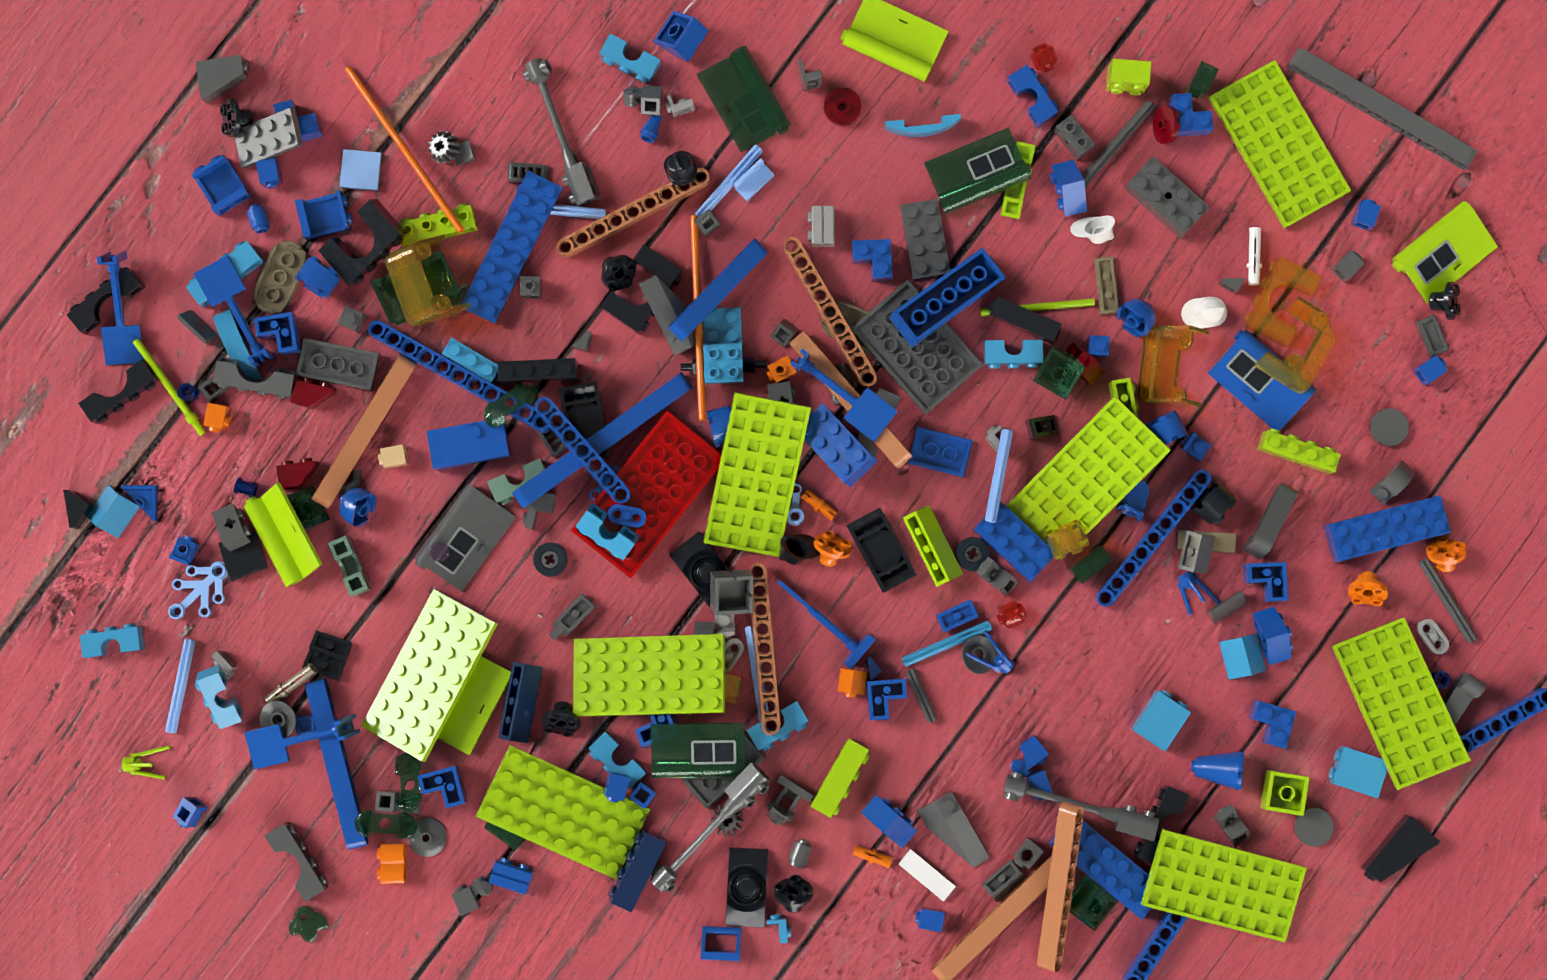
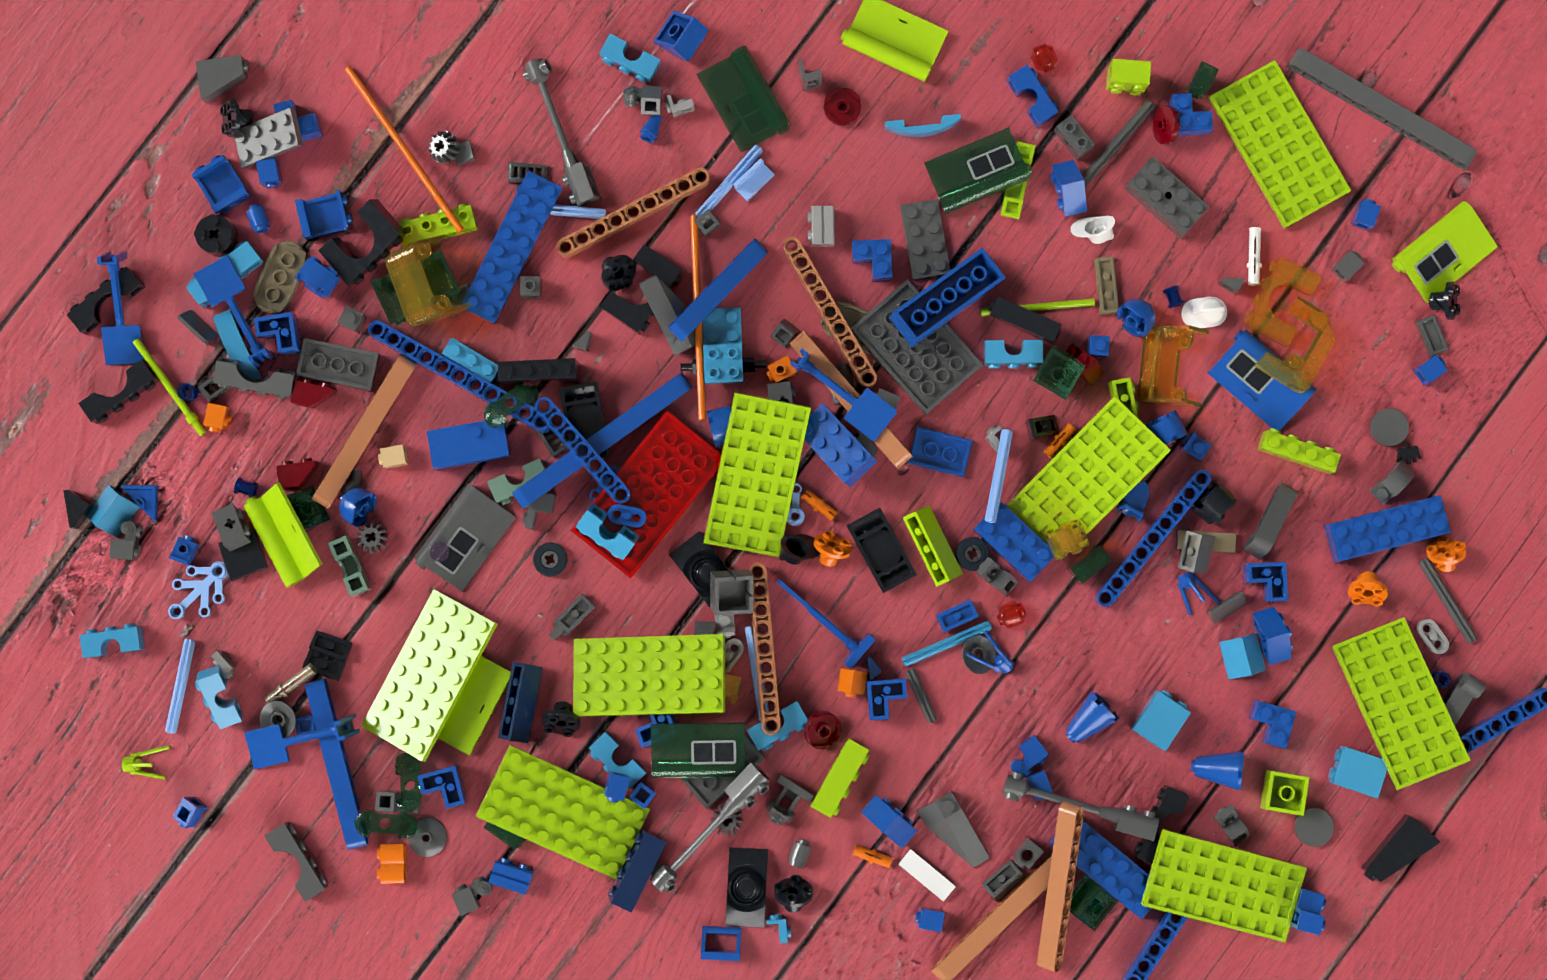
(129, 546): none -> dark grey brick
(208, 228): none -> black brick
(307, 926): clear green plate -> none
(360, 170): light blue tile -> none
(372, 545): none -> dark grey gear
(680, 168): black piece -> none
(830, 732): none -> dark red plate
(1060, 441): none -> orange pin
(1090, 718): none -> blue cone
(1173, 297): none -> clear blue bush
(1307, 912): none -> blue brick
(1408, 453): none -> black piece

